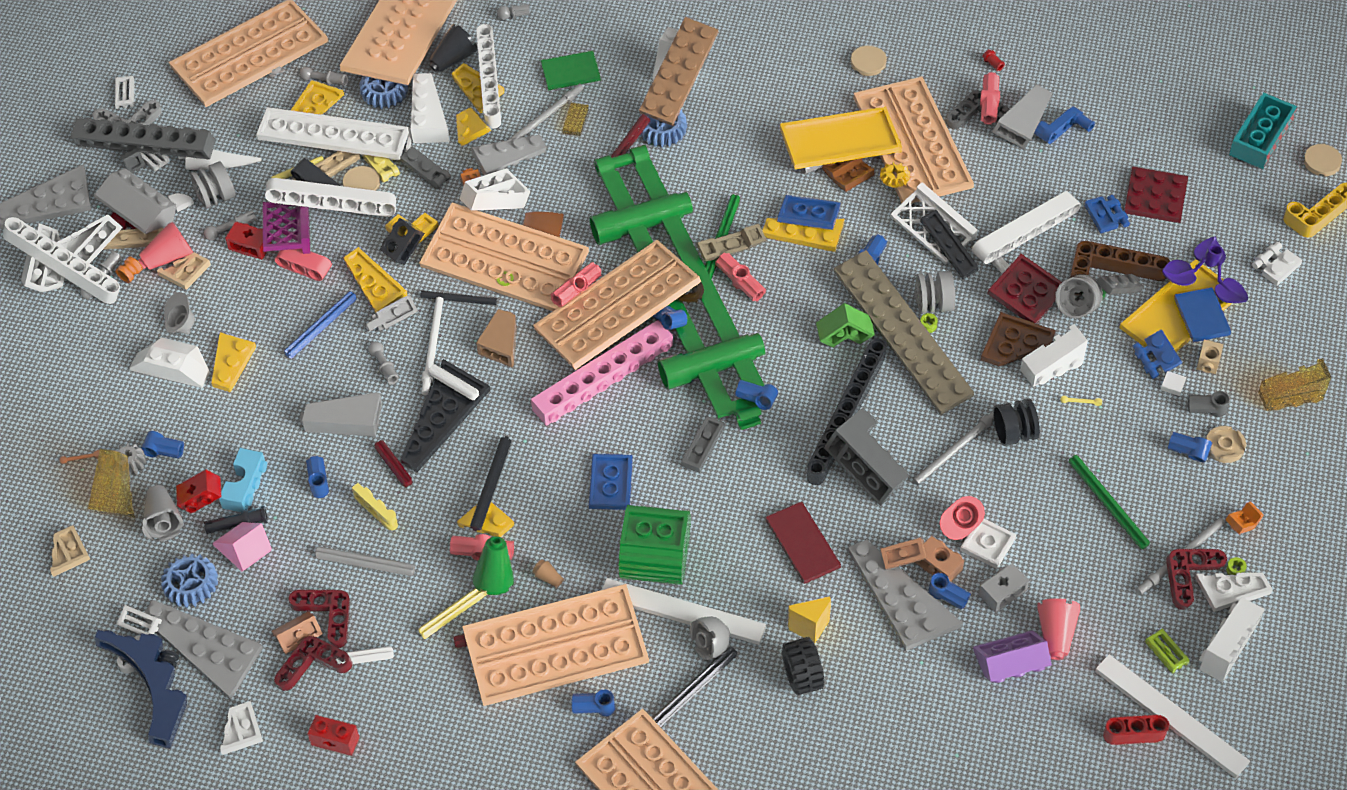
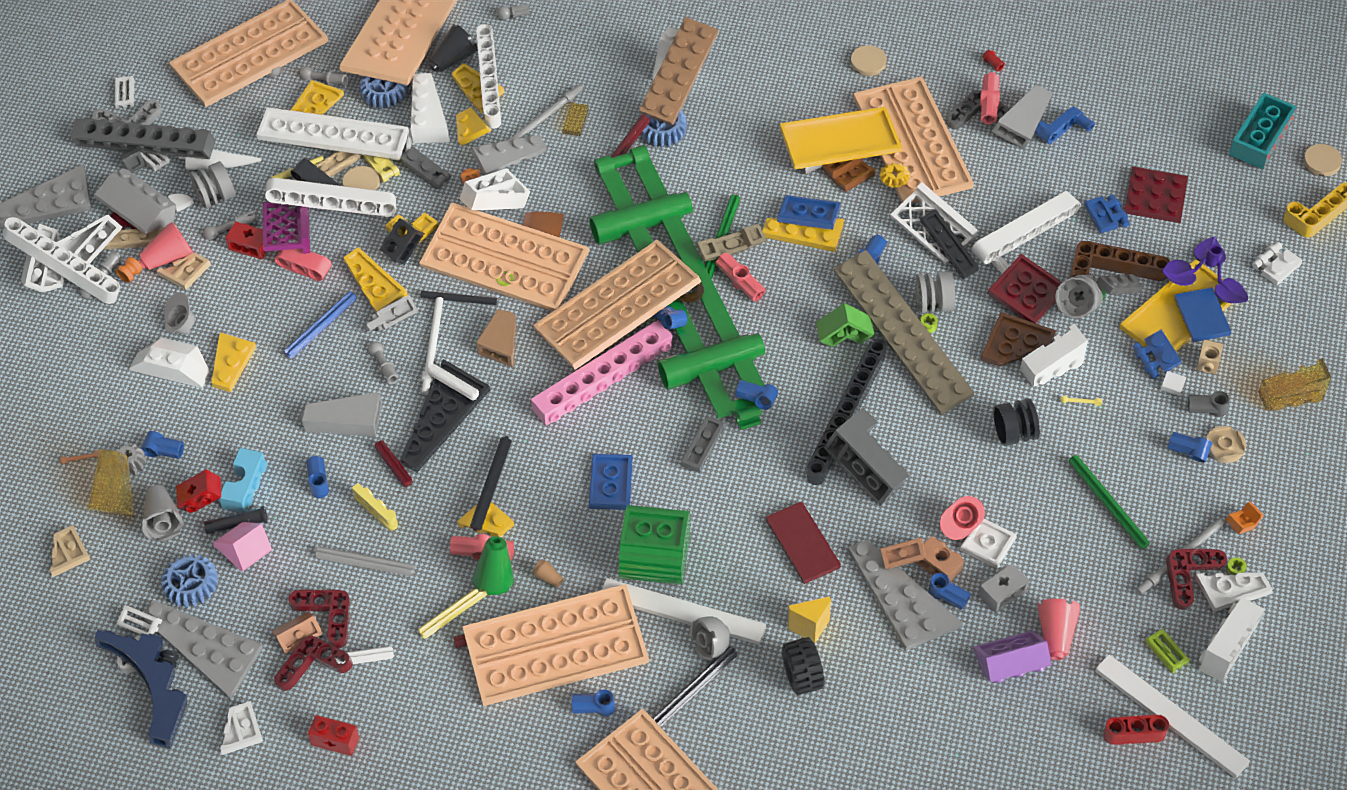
(569, 290): coral piece -> none
(570, 70): green tile -> none
(983, 424): light grey bar -> none

